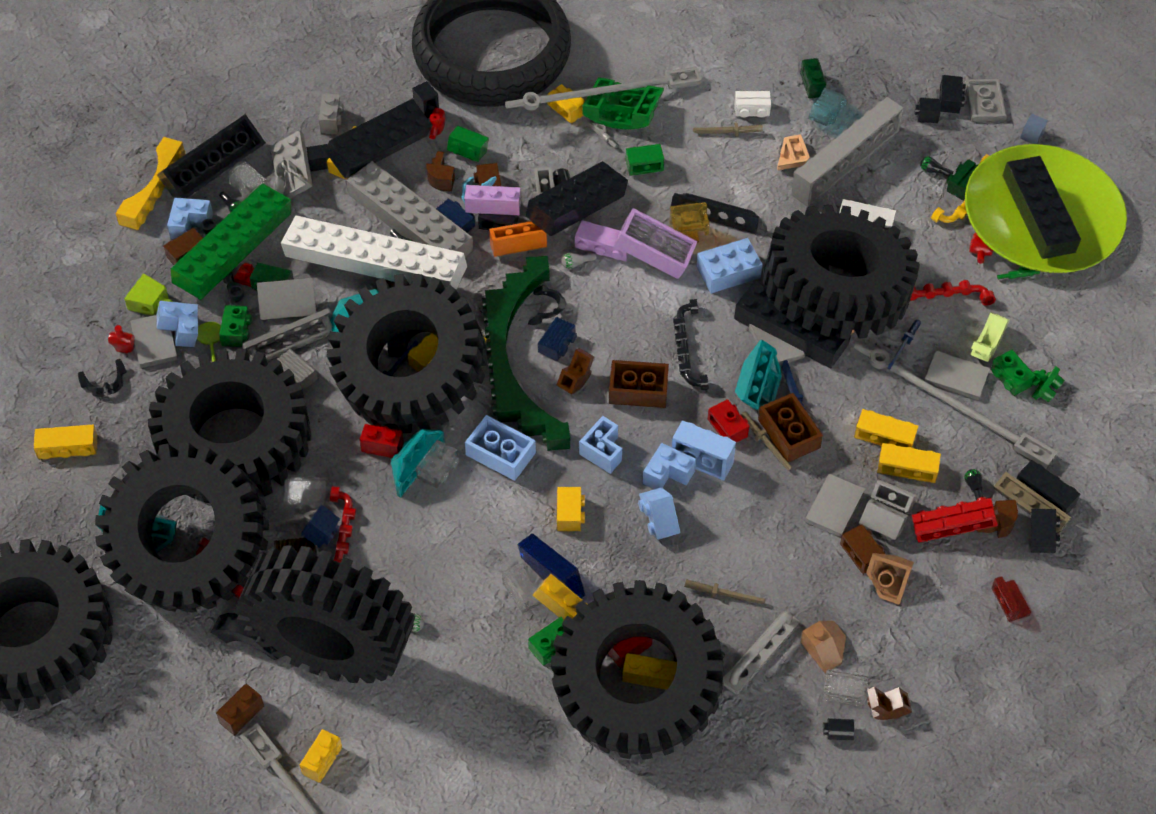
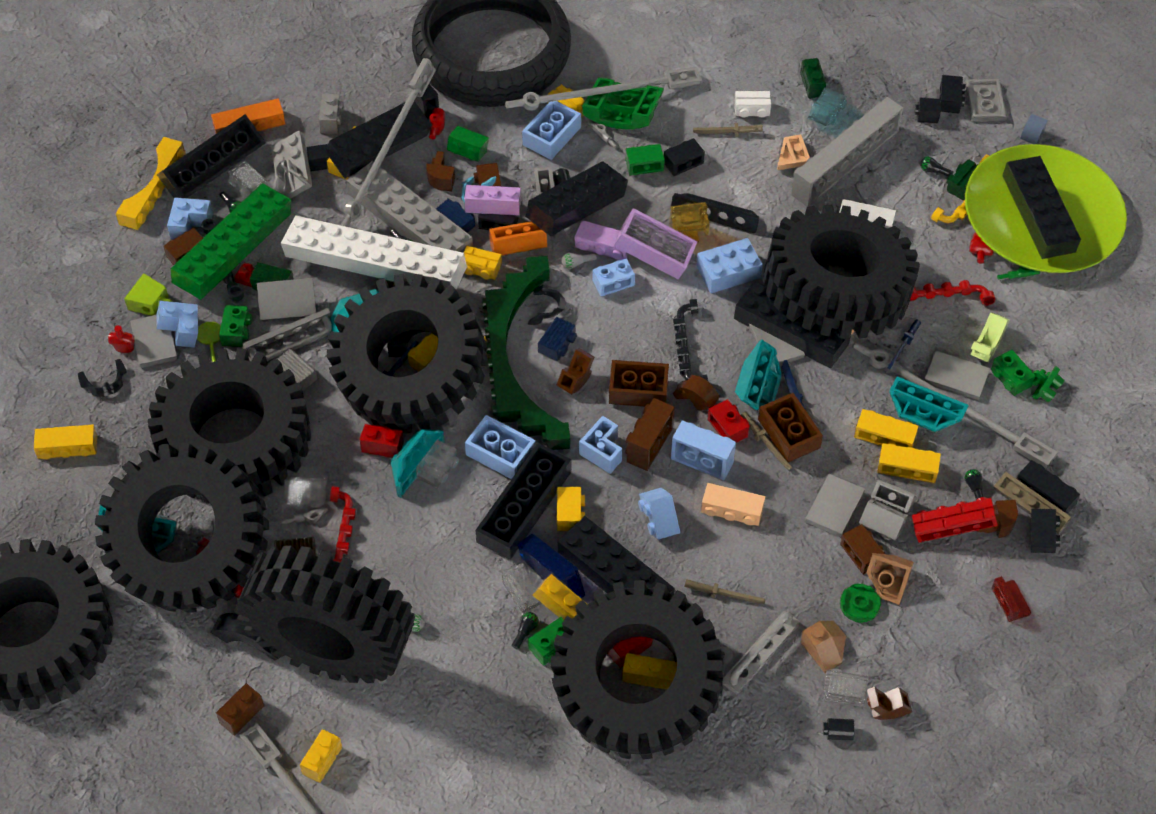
(262, 115): none -> orange brick
(321, 527): dark blue brick -> none
(418, 85): none -> light grey bar
(482, 263): none -> yellow brick
(523, 501): none -> black brick
(528, 623): none -> black piece
(551, 129): none -> light blue brick
(604, 558): none -> black brick
(613, 277): none -> light blue brick
(649, 434): none -> reddish brown brick
(668, 464): light blue brick -> none
(684, 157): none -> black brick
(699, 391): none -> reddish brown brick
(732, 504): none -> light nougat brick
(860, 603): none -> green tile
(925, 406): none -> teal wedge

